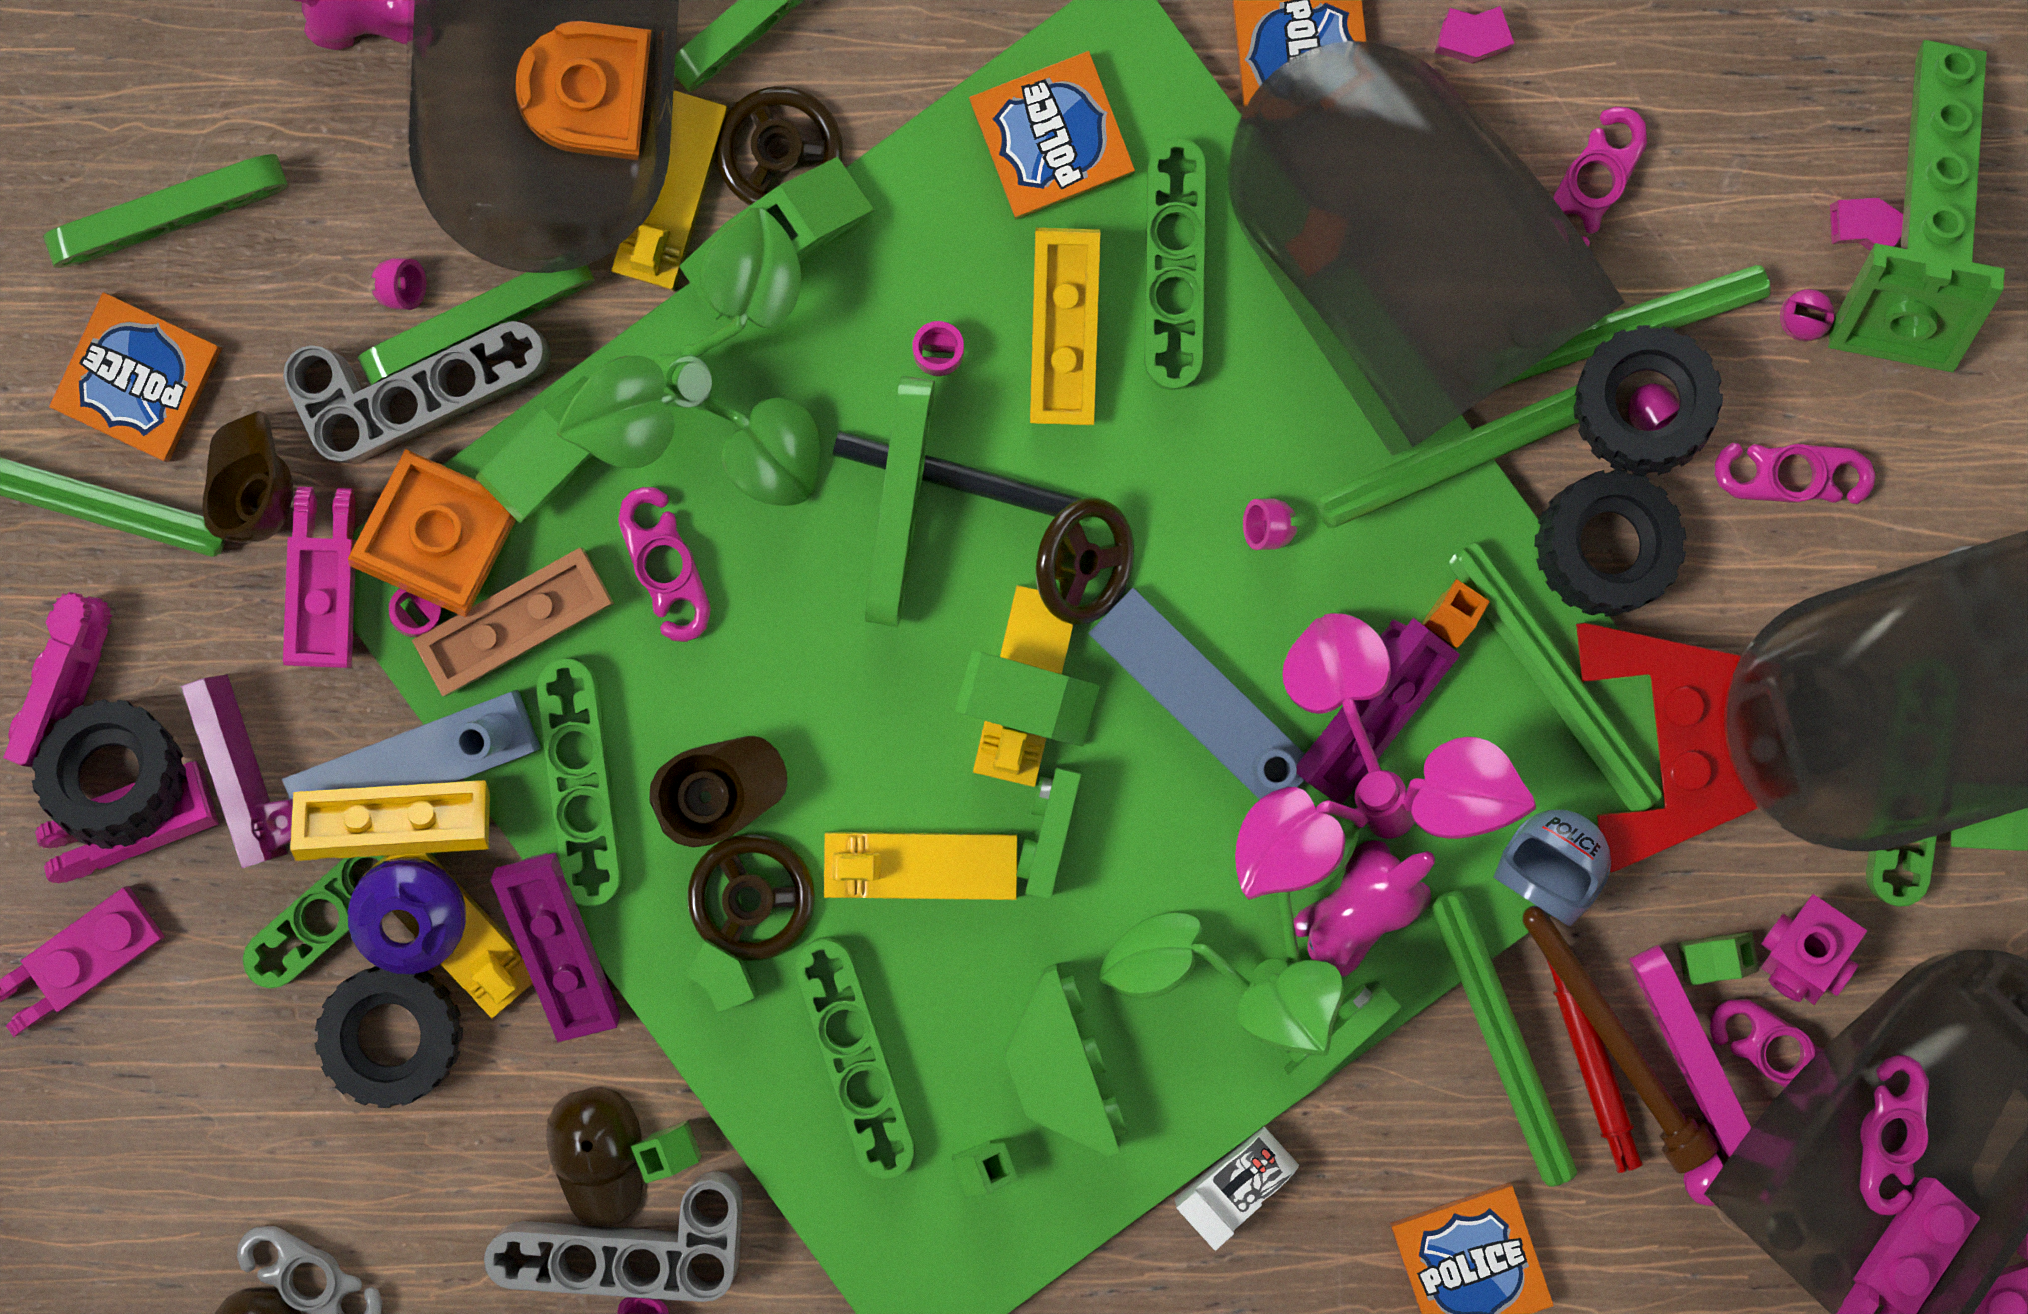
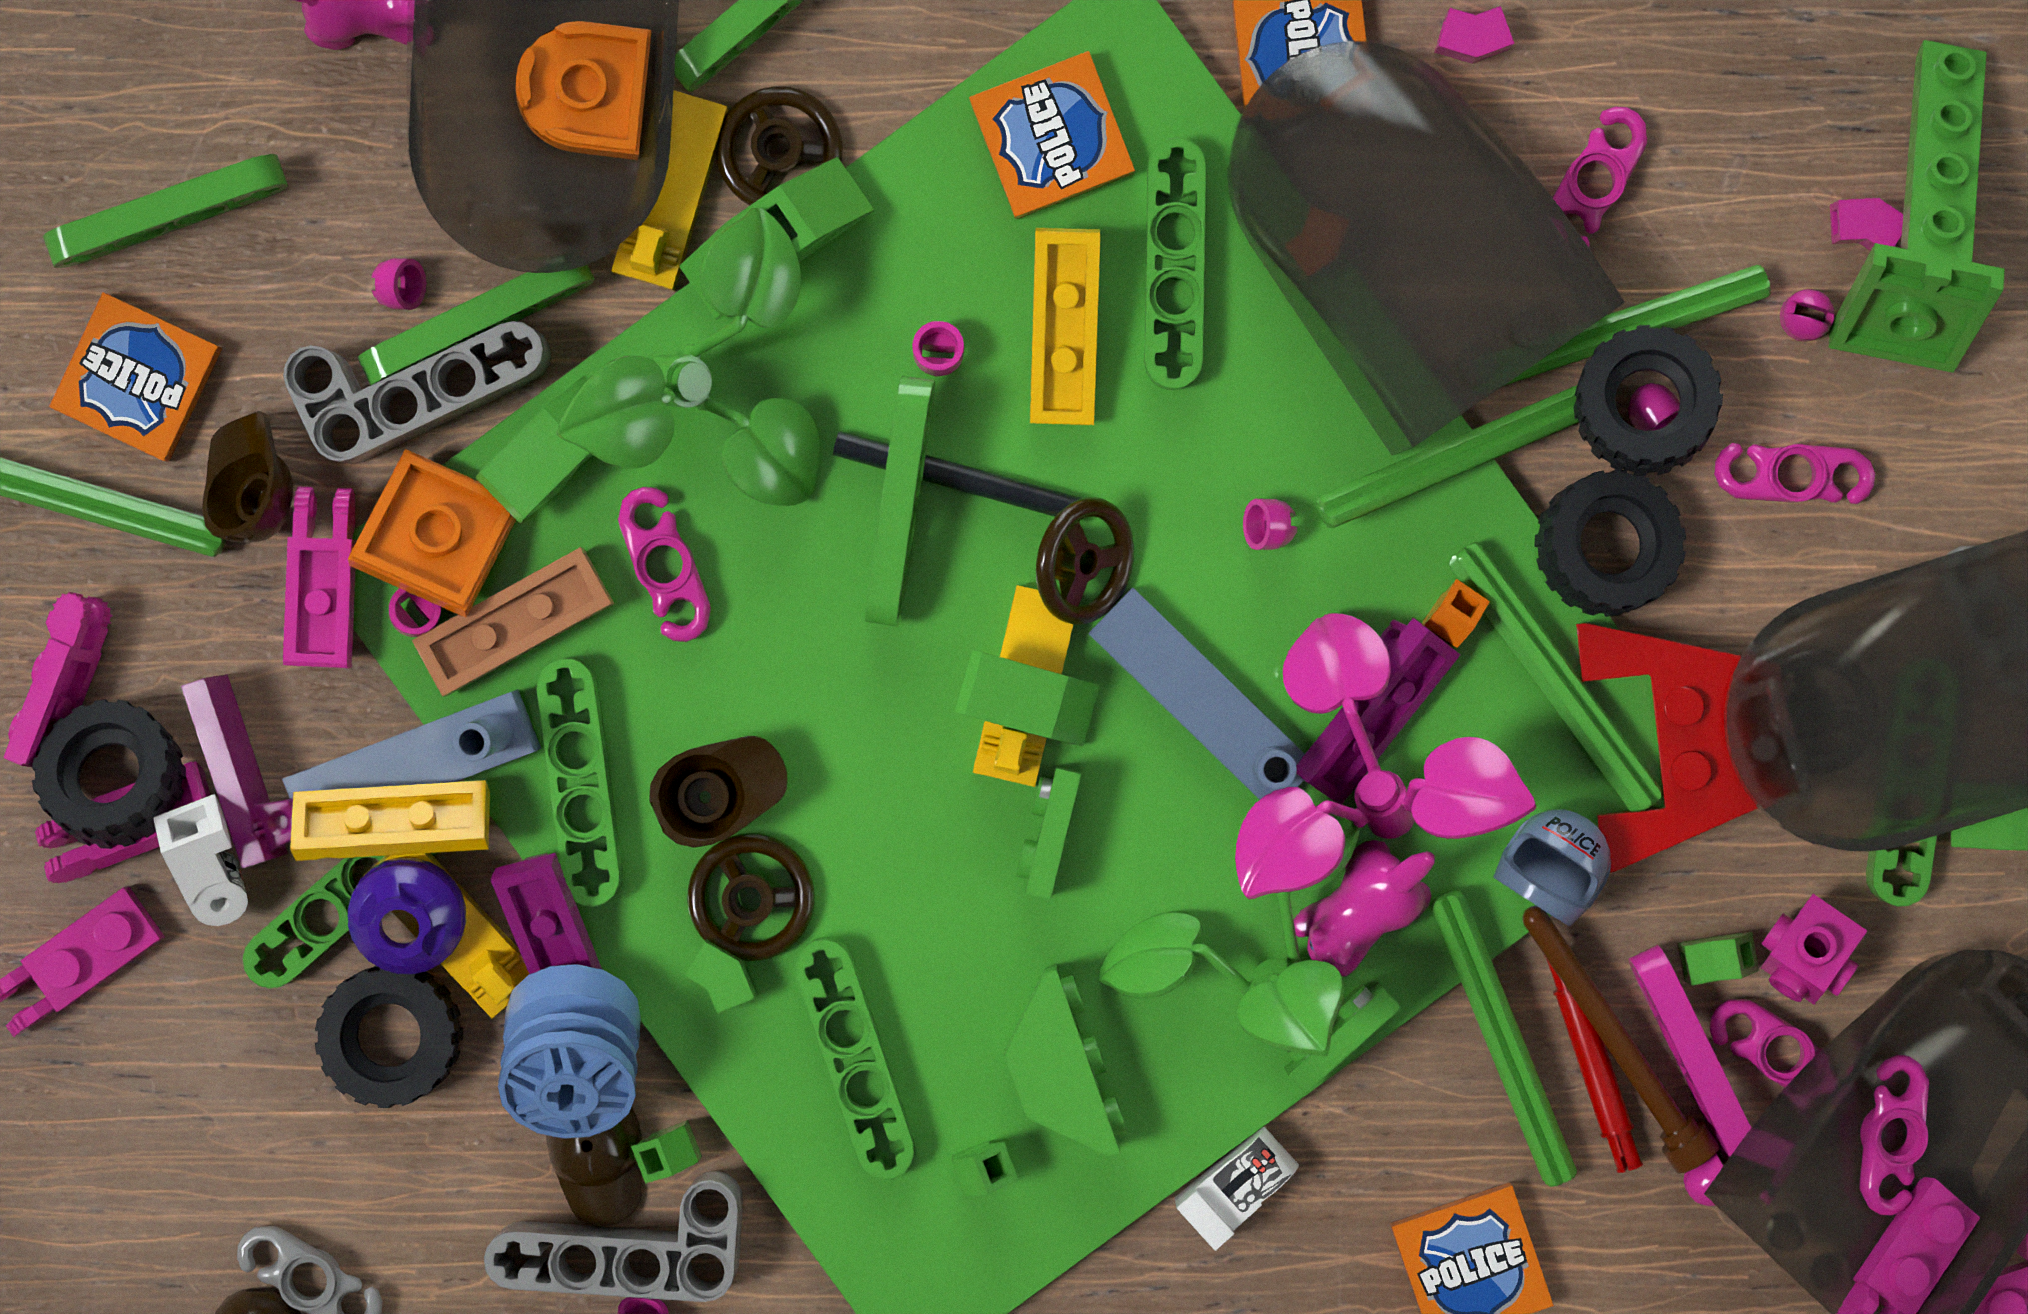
(193, 849): none -> white leg
(570, 1051): none -> medium blue wheel
(920, 865): yellow hinge -> none

